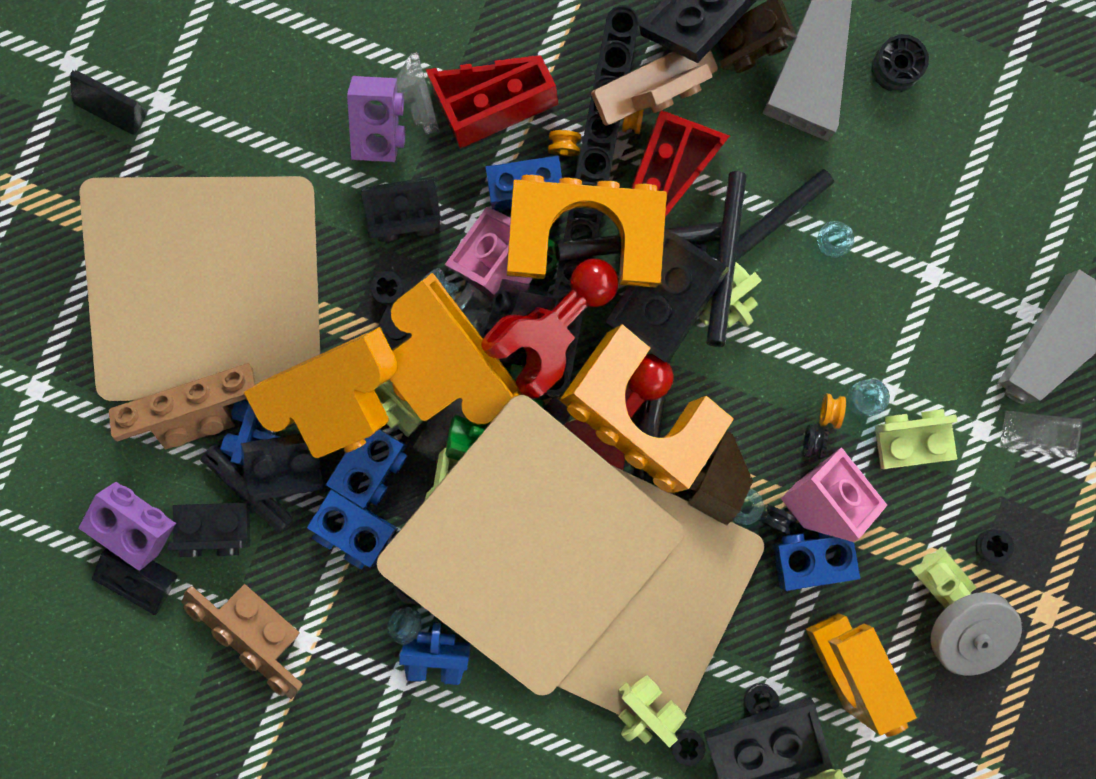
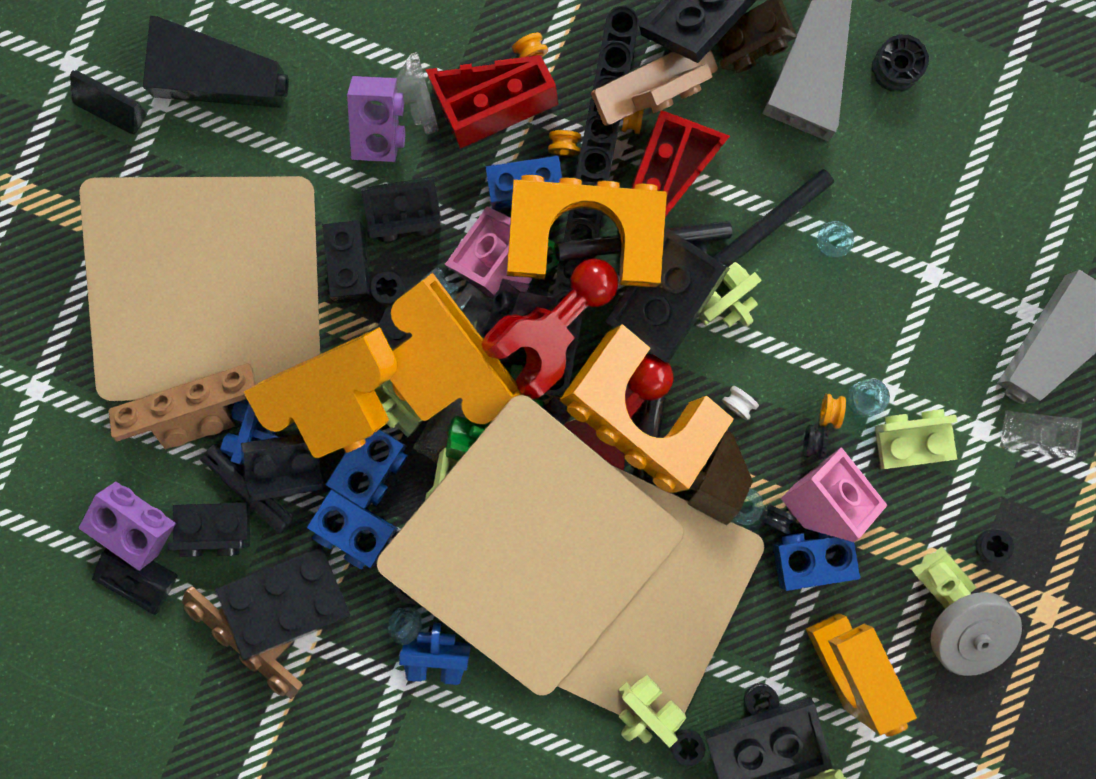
(206, 69): none -> black slope
(282, 603): none -> black plate
(347, 261): none -> black brick
(530, 46): none -> light orange bush
(727, 255): black piece -> none
(740, 402): none -> white bush

